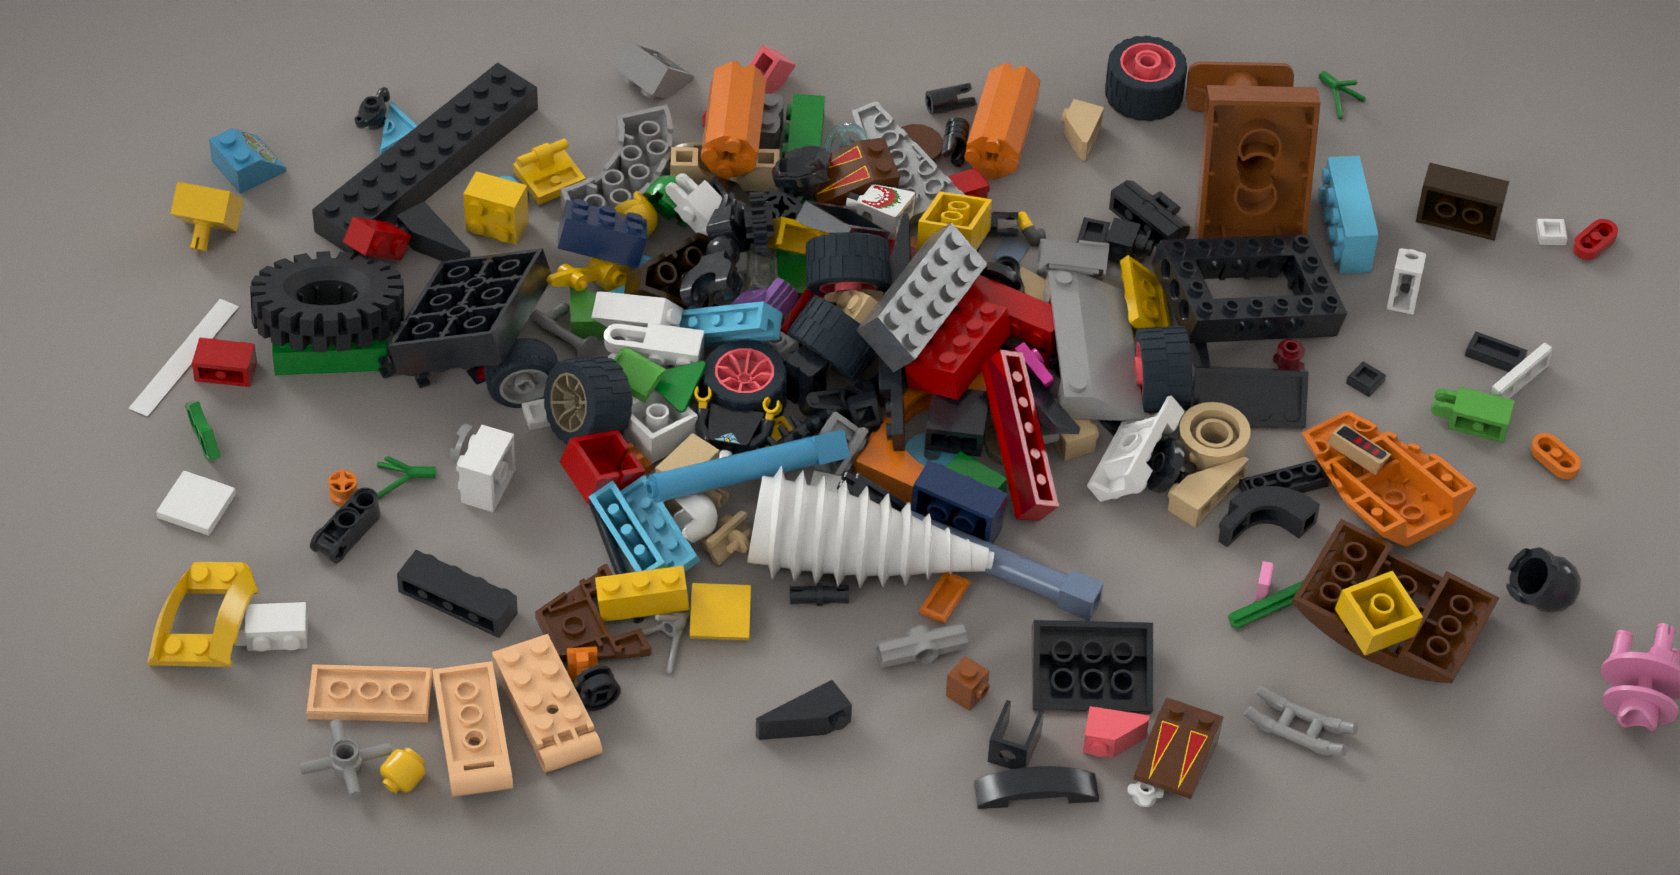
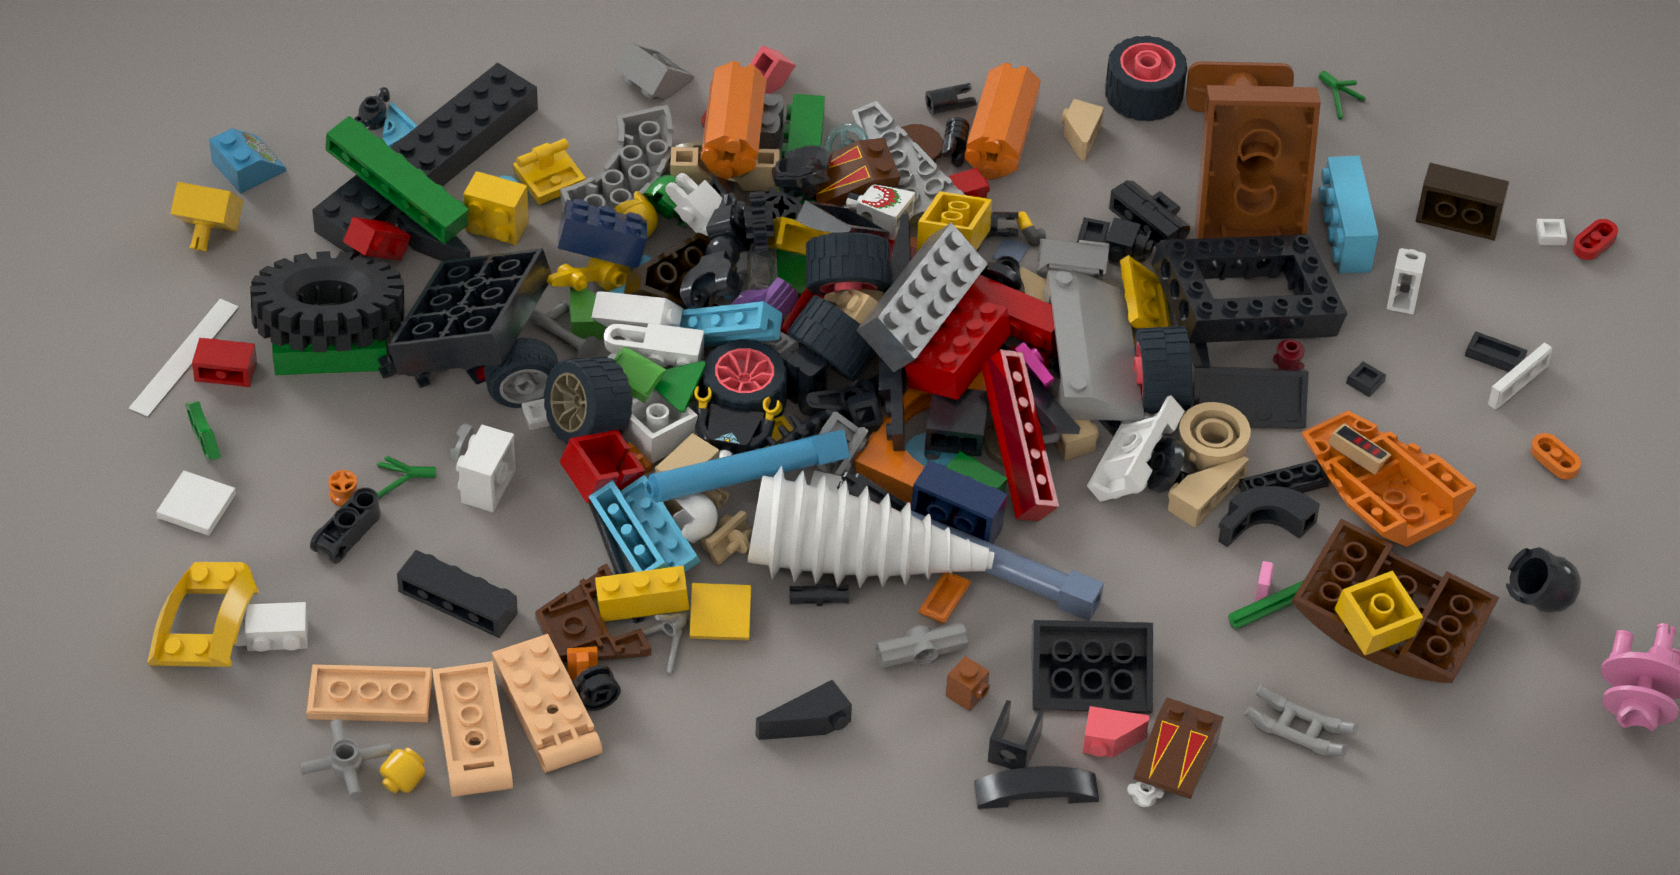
(397, 179): none -> green brick
(1474, 412): bright green hinge -> none

